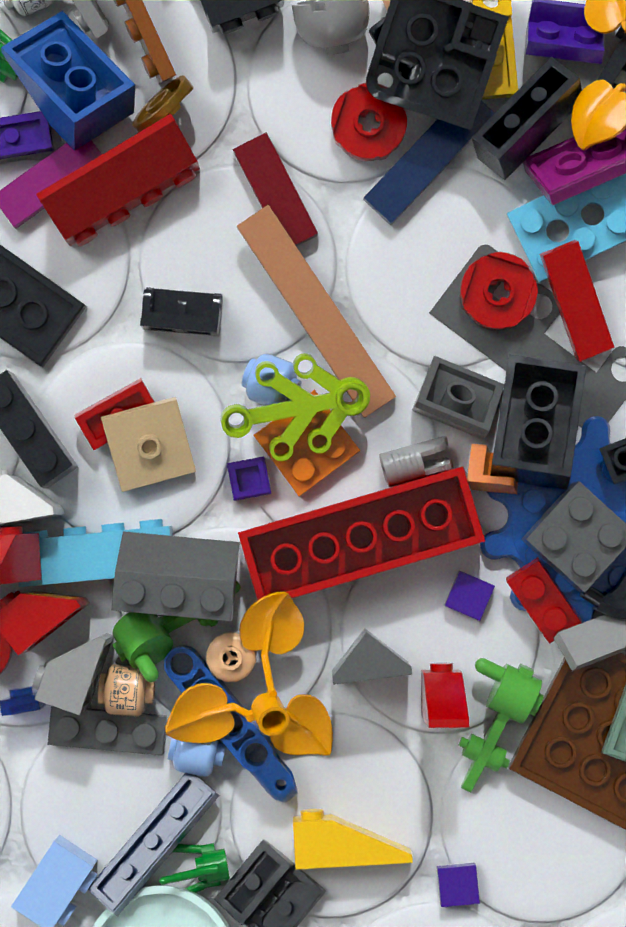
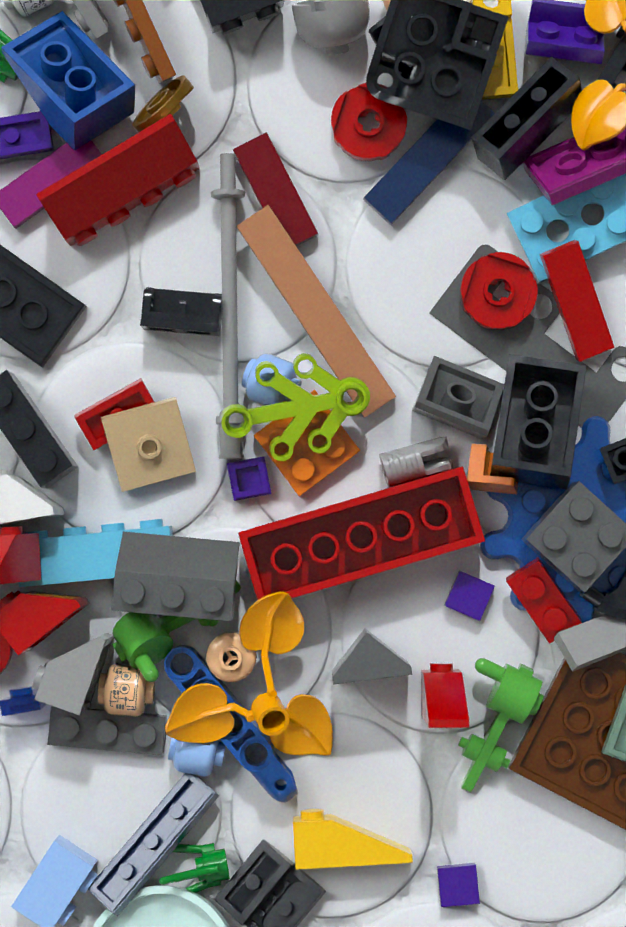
(228, 194): none -> light grey bar

